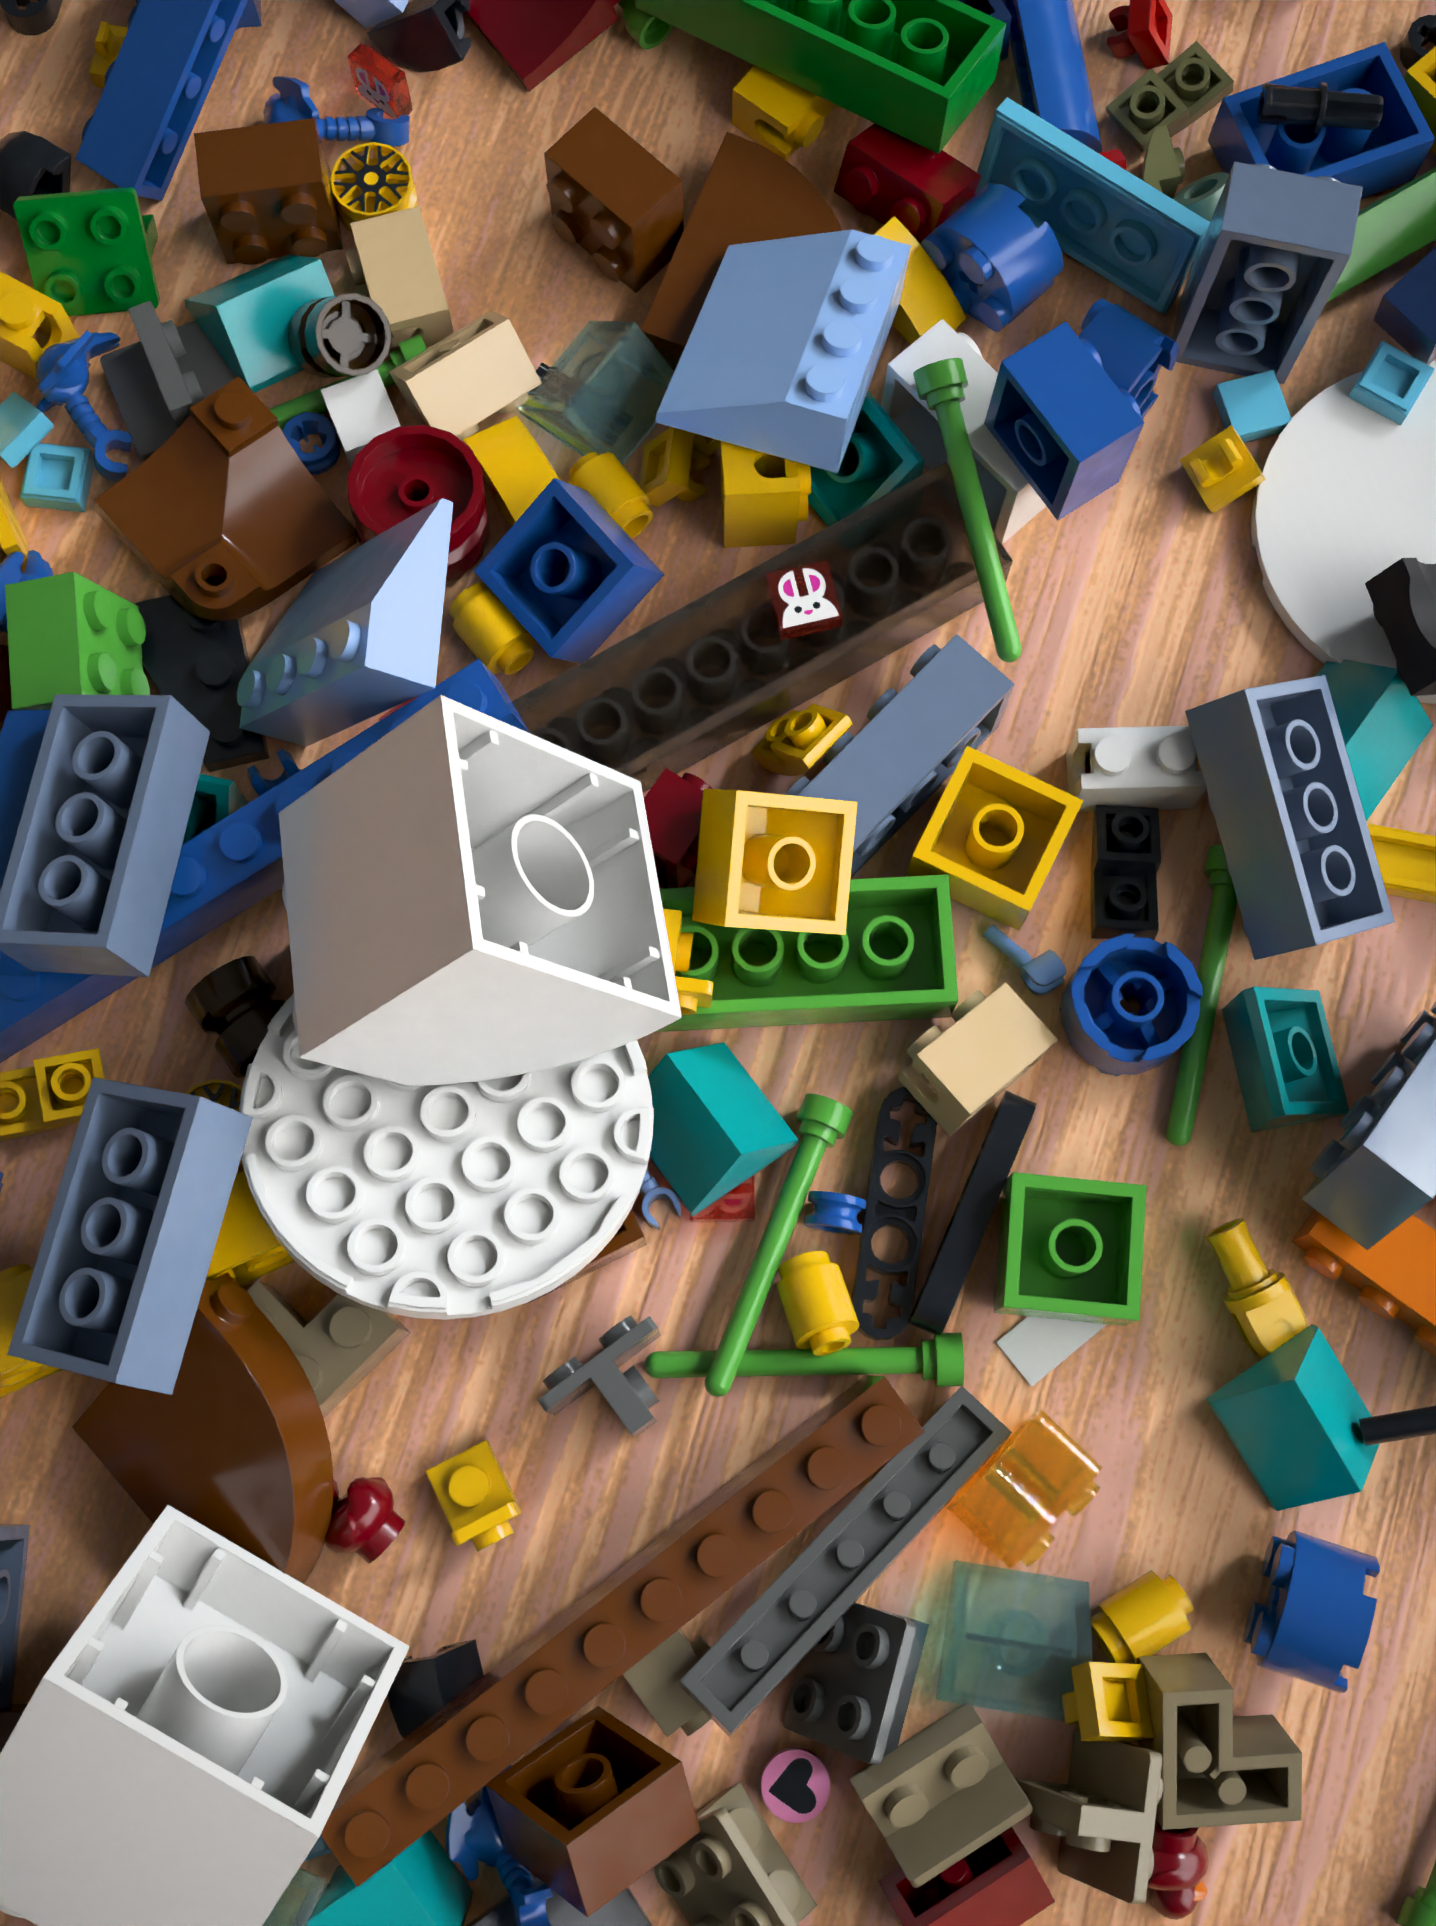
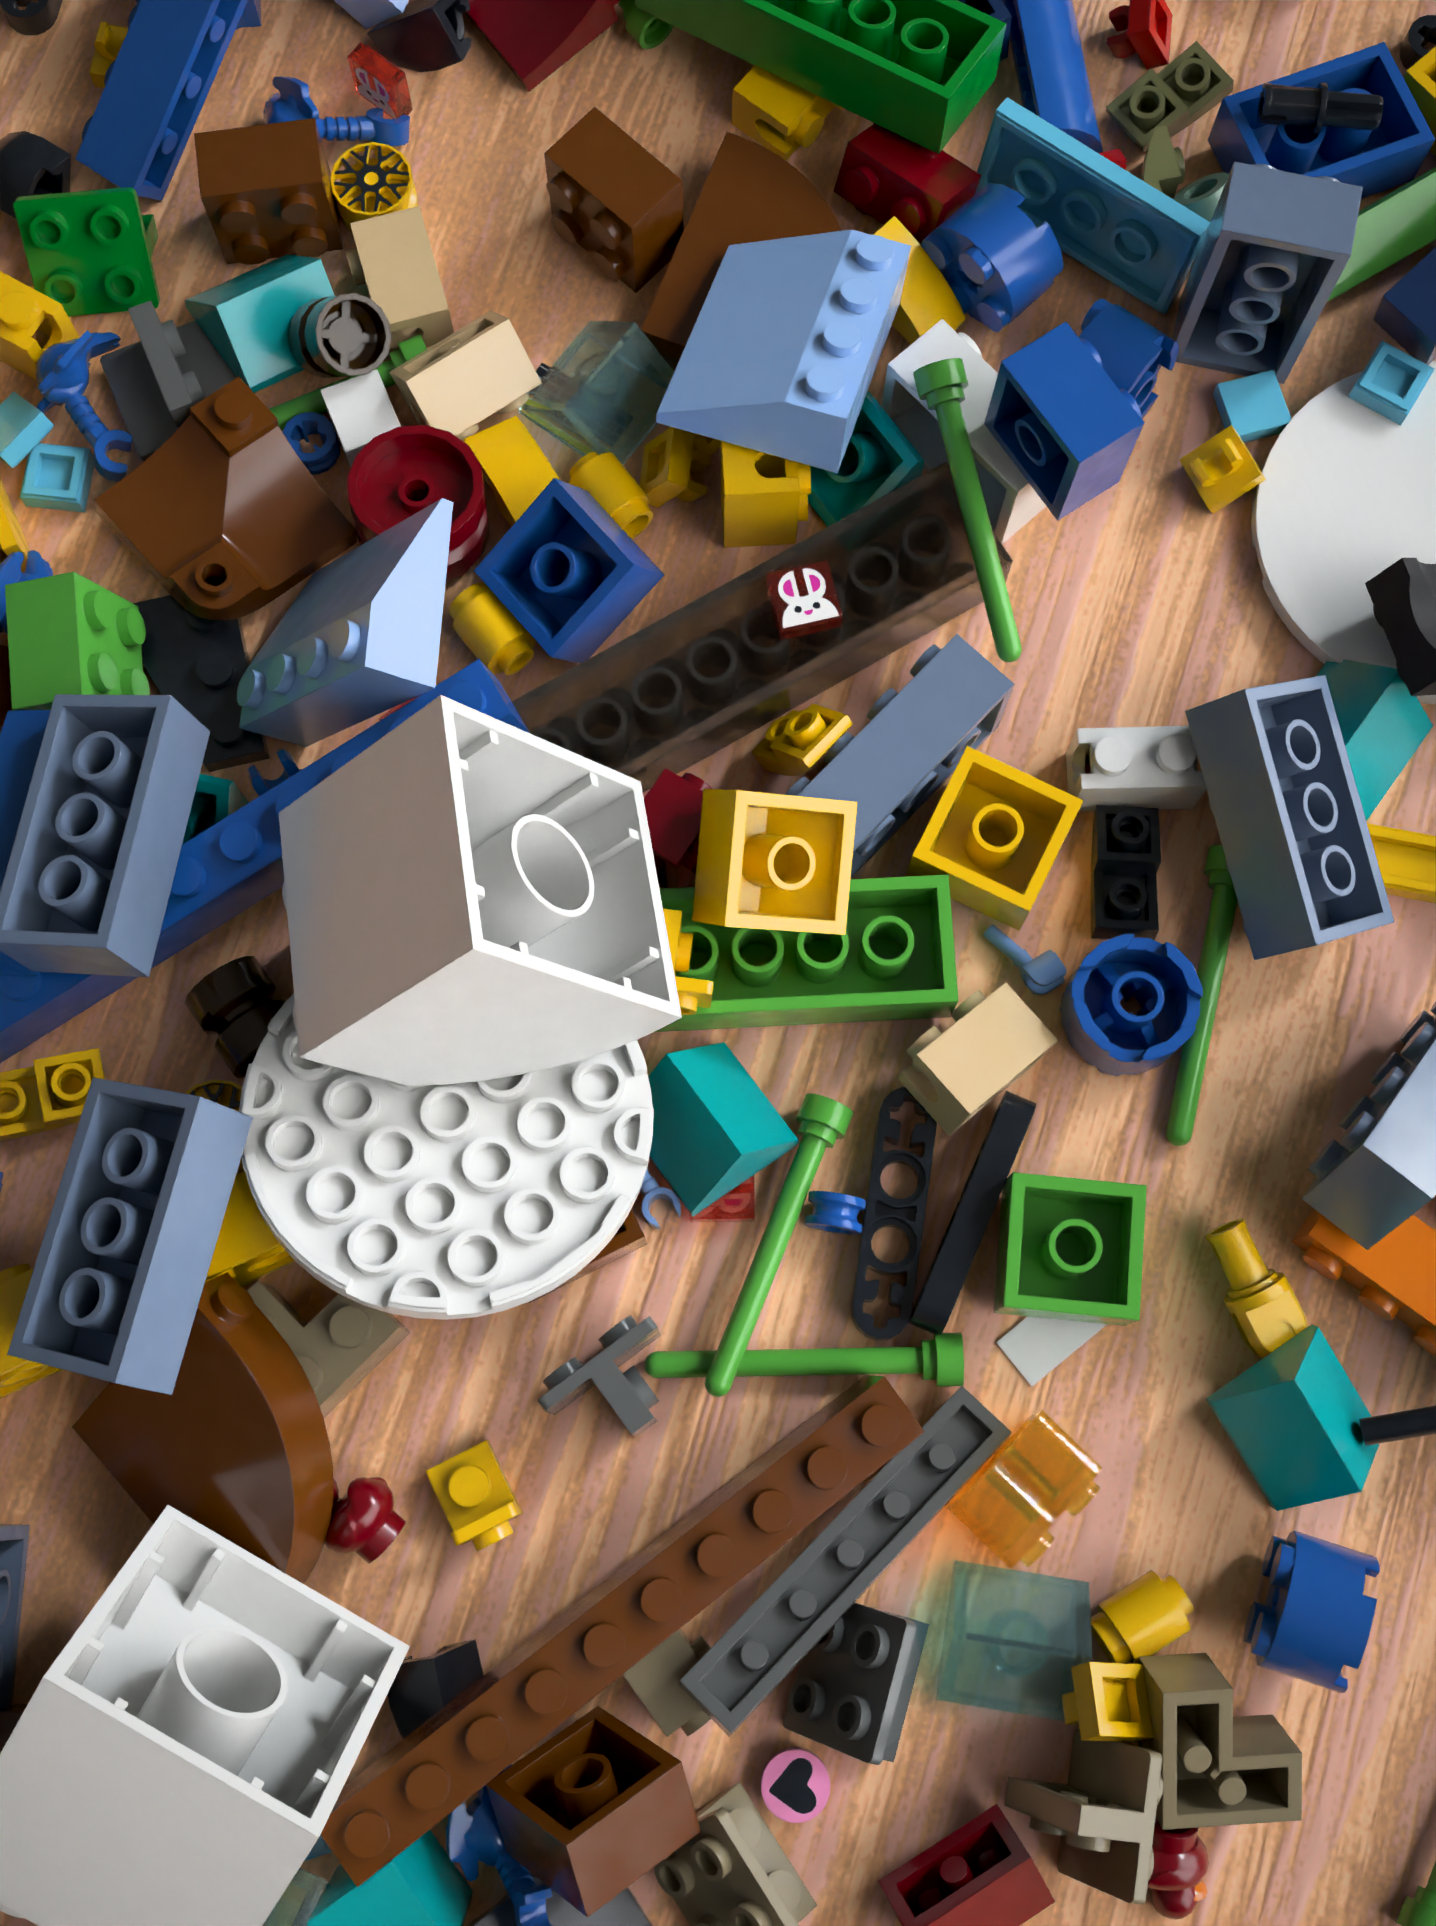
(816, 1303): yellow brick -> none
(941, 1795): dark tan bracket -> none
(1284, 1057): teal slope -> none

